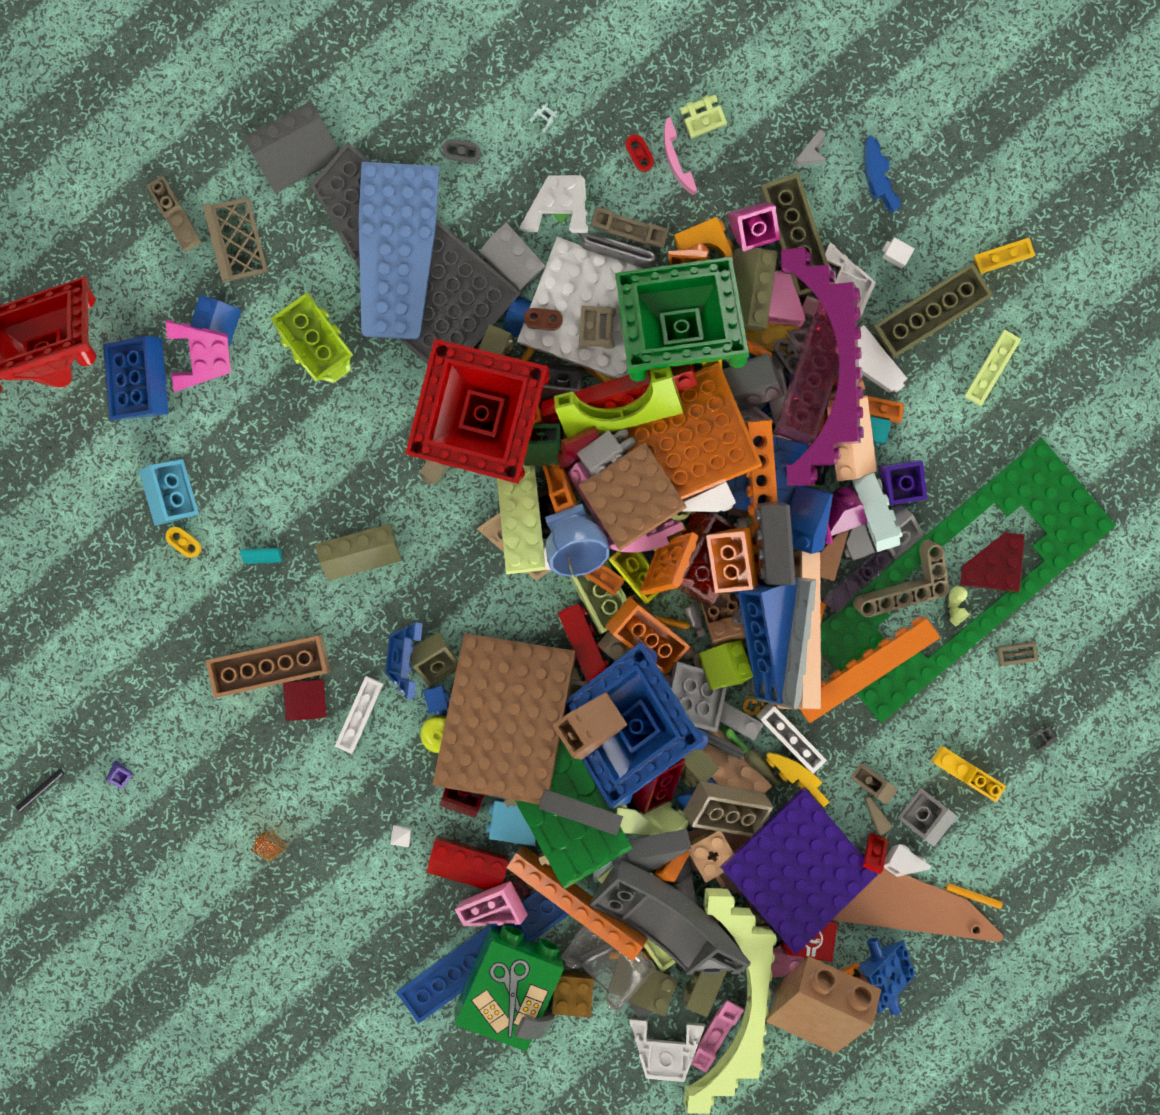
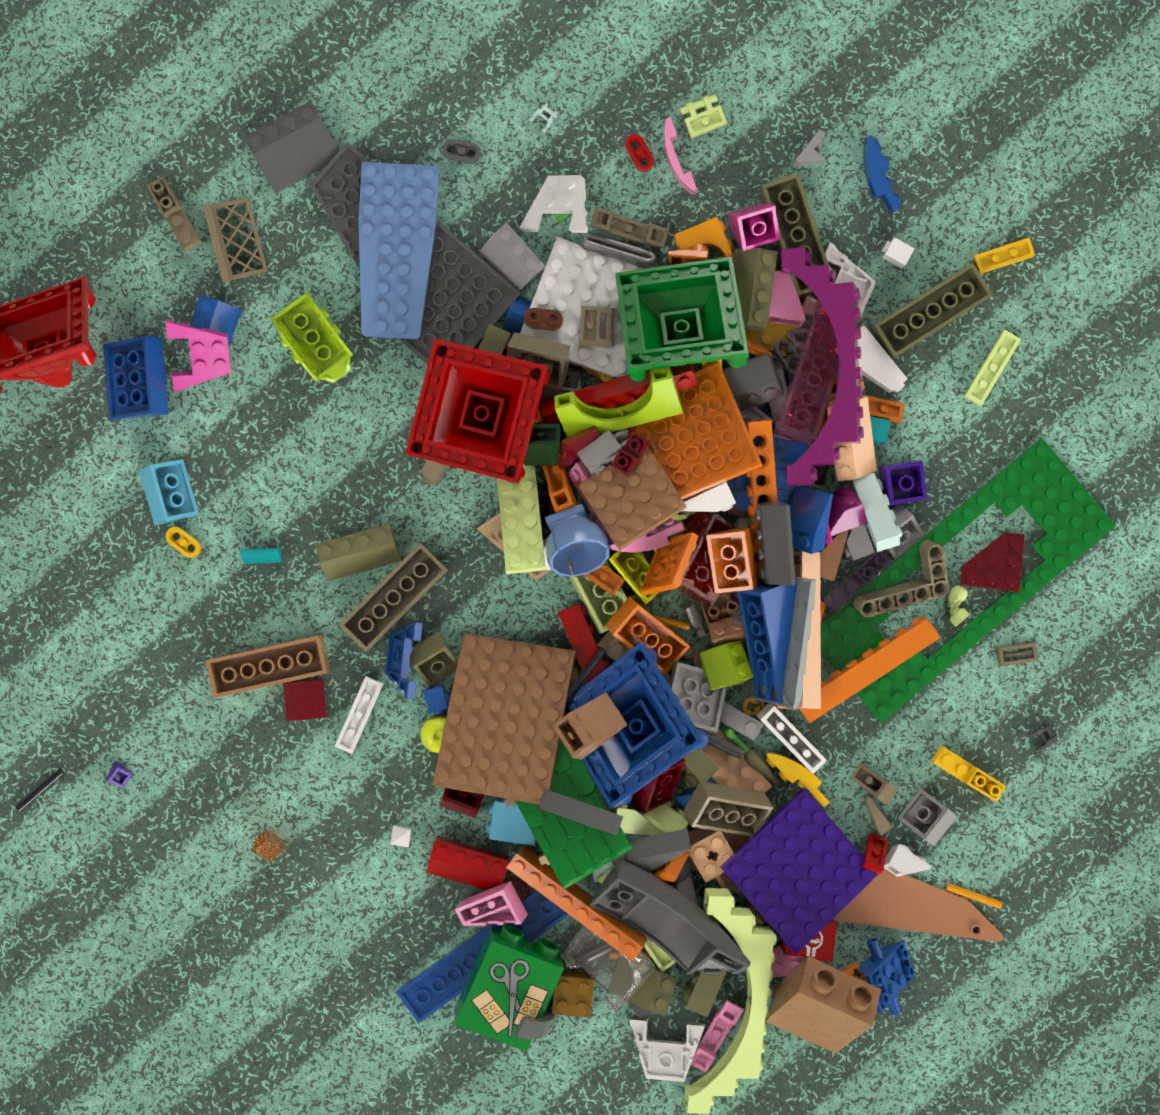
(394, 597): none -> dark tan brick
(542, 352): none -> dark tan brick
(586, 672): none -> black bar
(631, 453): none -> dark red slope

